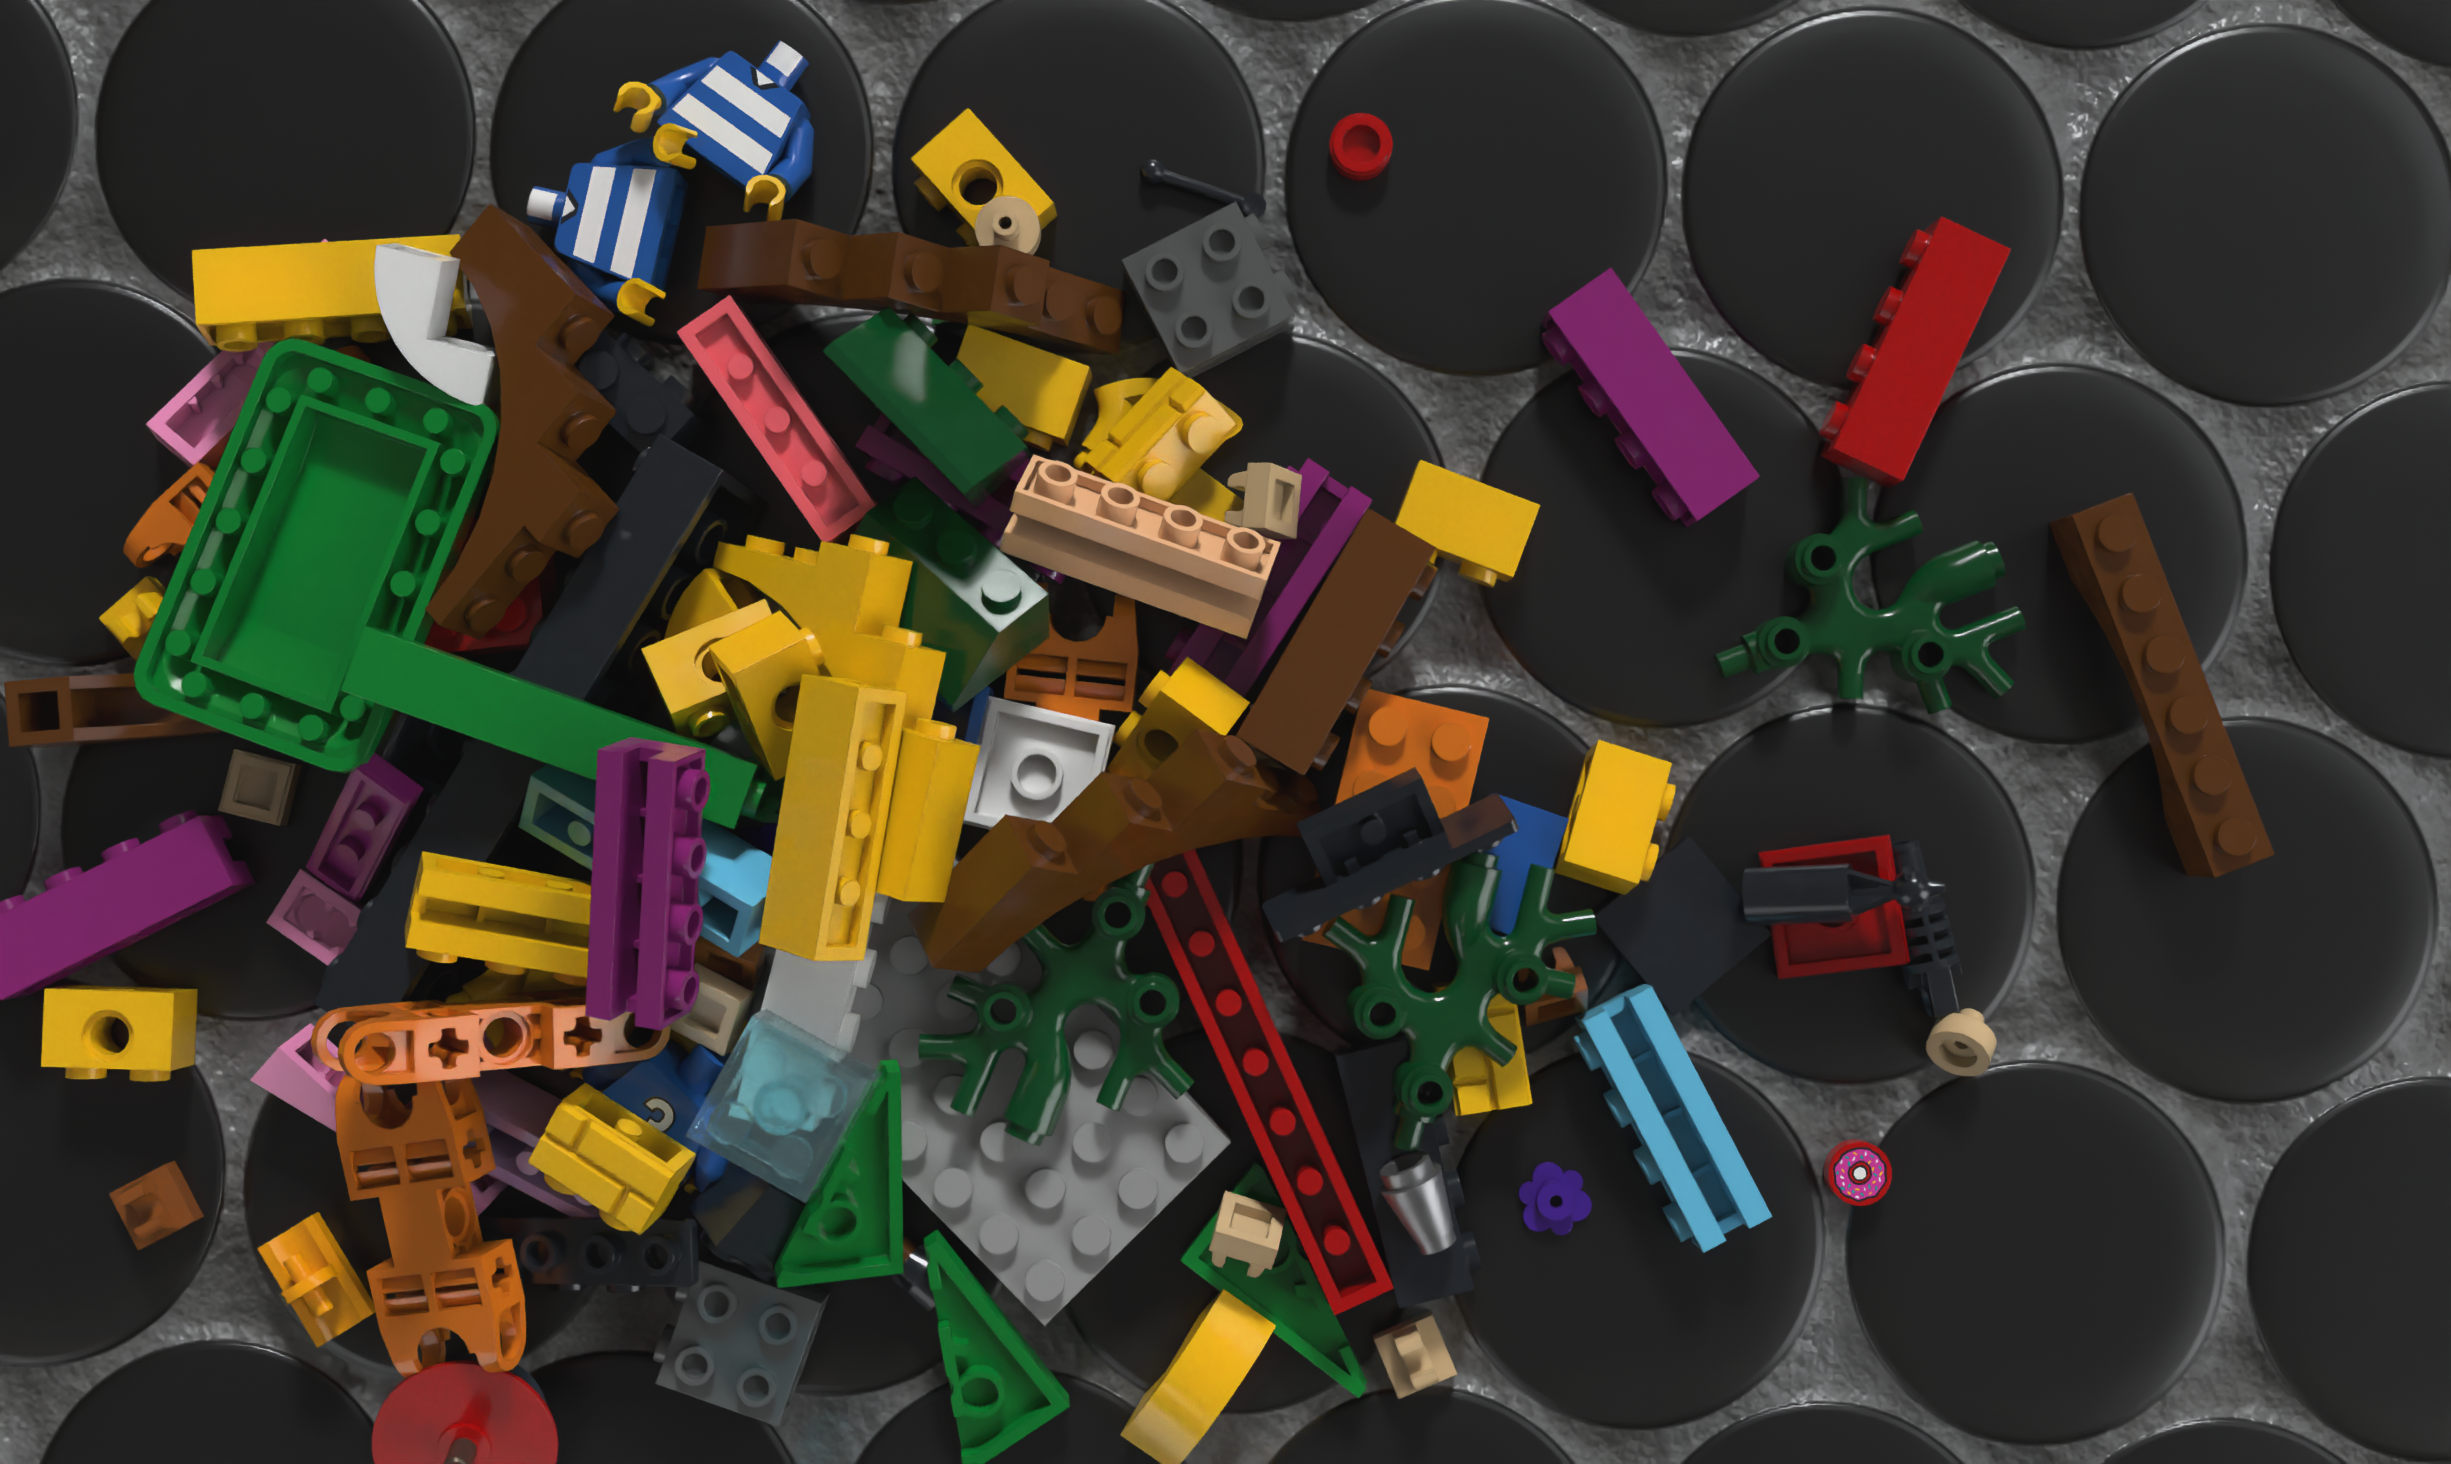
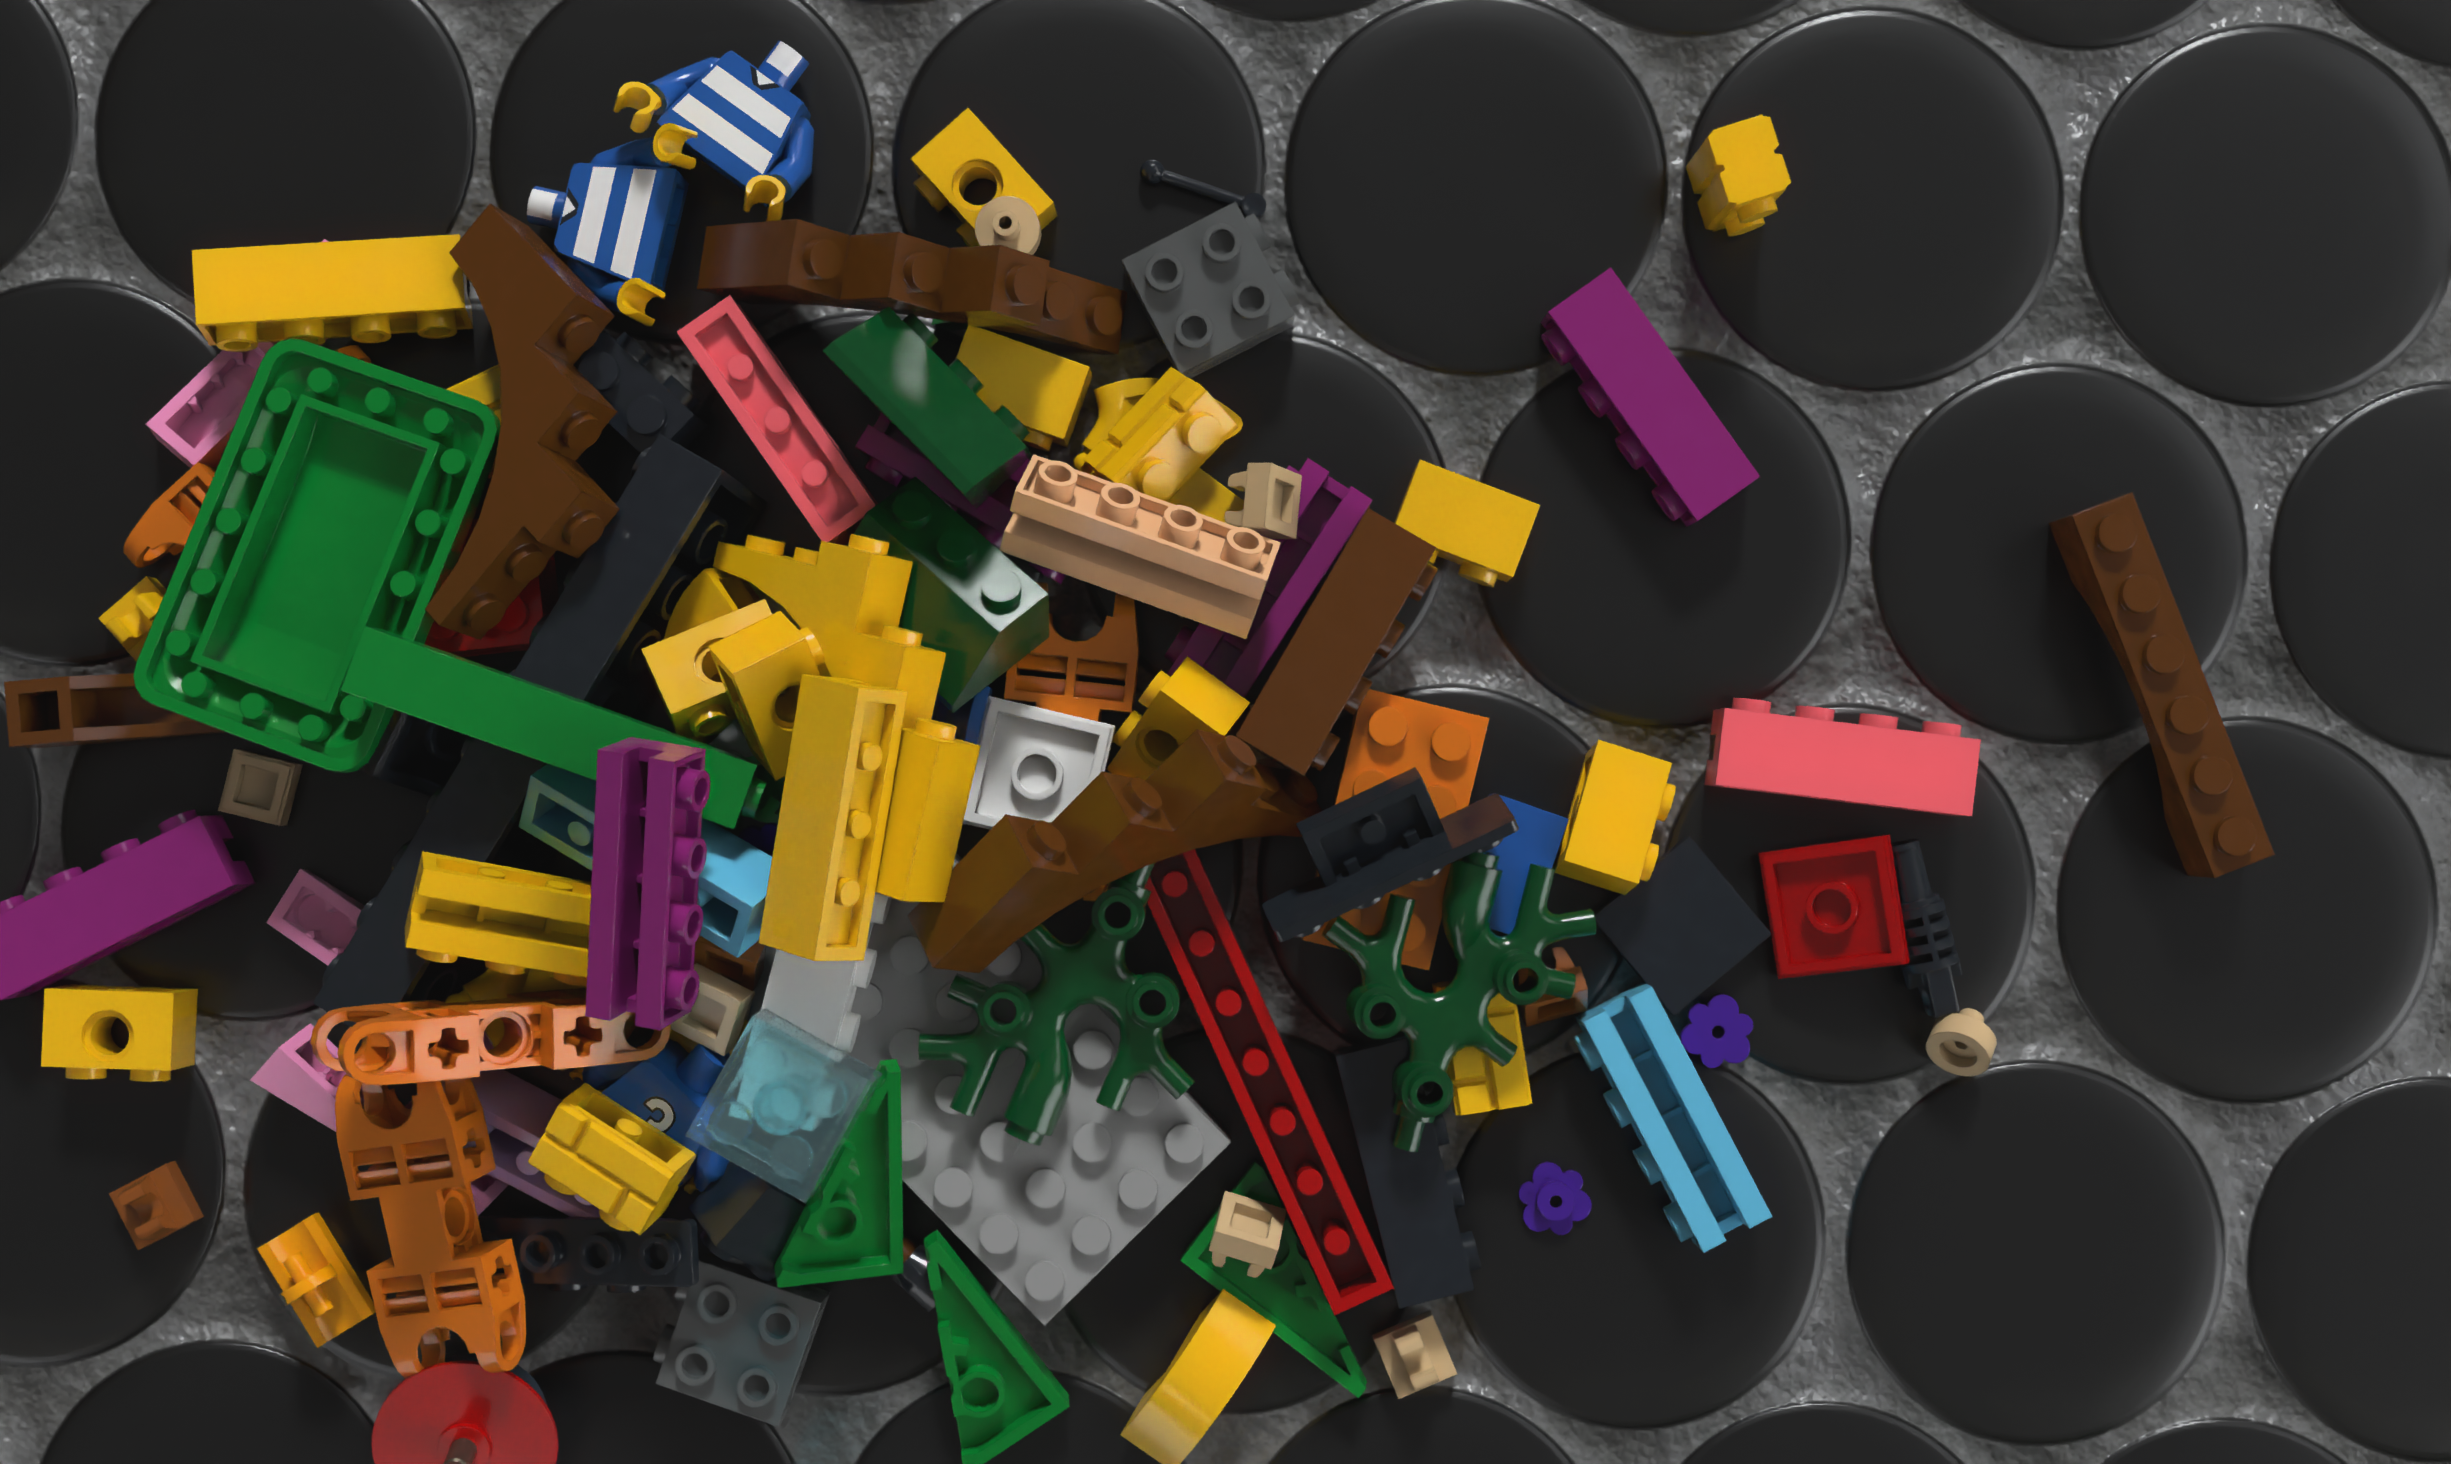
(364, 828): magenta tile -> none
(416, 302): white brick -> none
(1360, 146): red tile -> none
(1419, 1199): flat silver cone -> none
(1730, 1044): none -> dark purple plant
(1738, 175): none -> yellow brick
(1828, 893): black wheel -> none
(1843, 761): none -> coral brick
(1853, 633): dark green plant -> none
(1857, 1172): tile -> none
(1913, 352): red brick -> none

